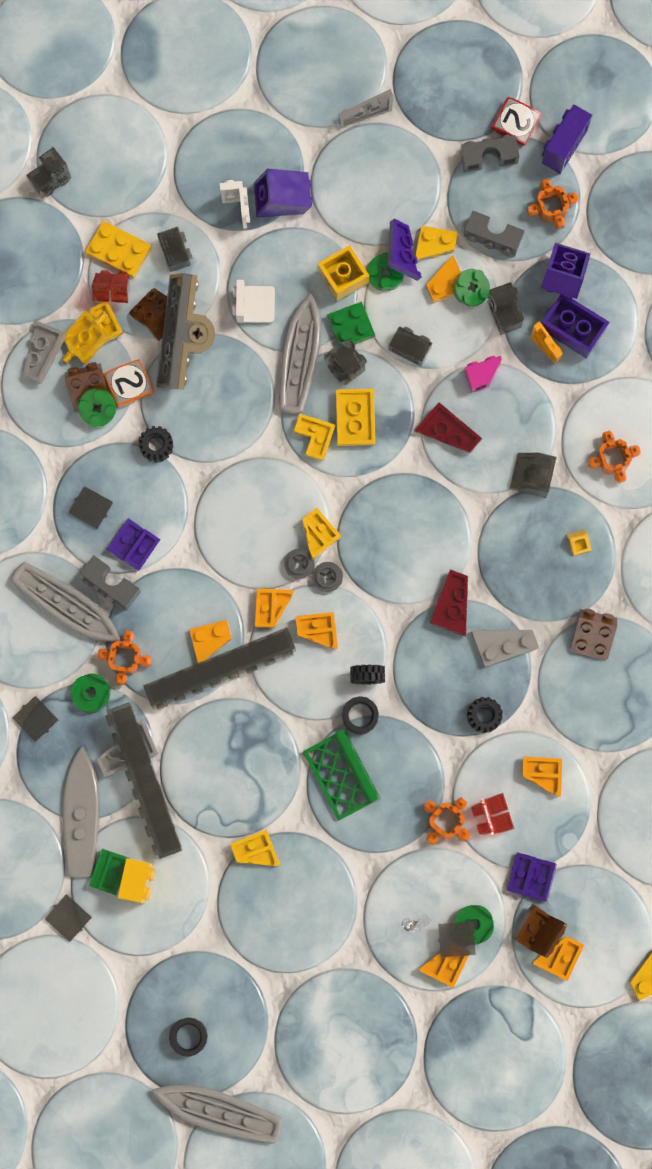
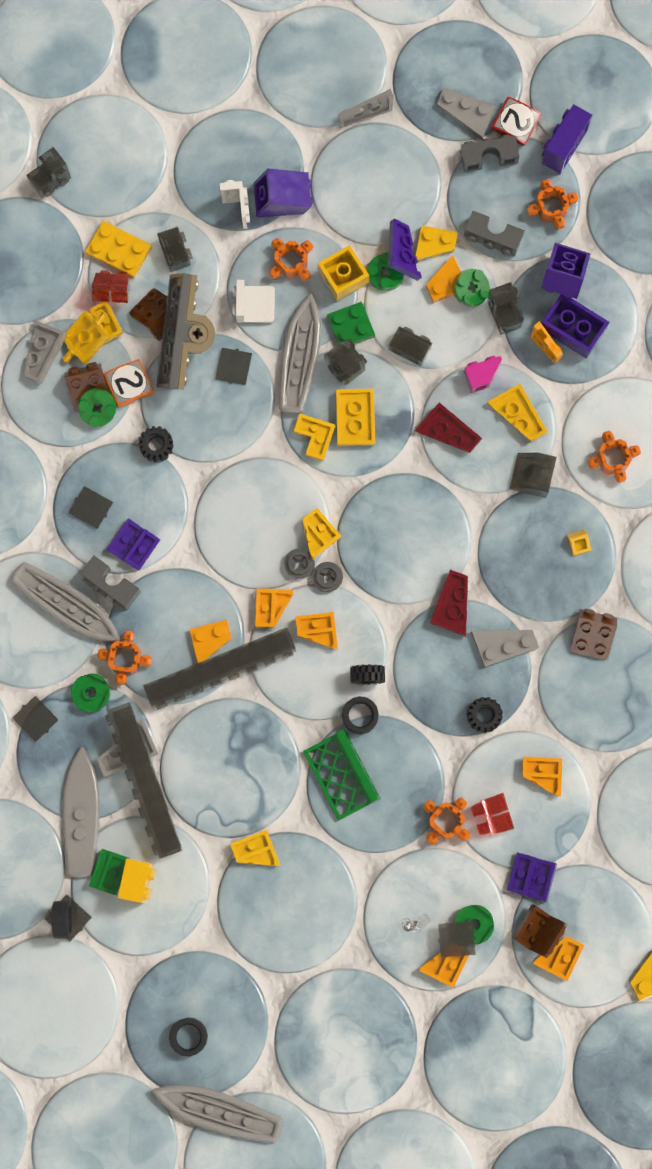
(61, 919): none -> black tyre
(233, 366): none -> clear smoke piece
(281, 250): none -> orange piece
(467, 110): none -> light grey wing
(519, 412): none -> yellow wing

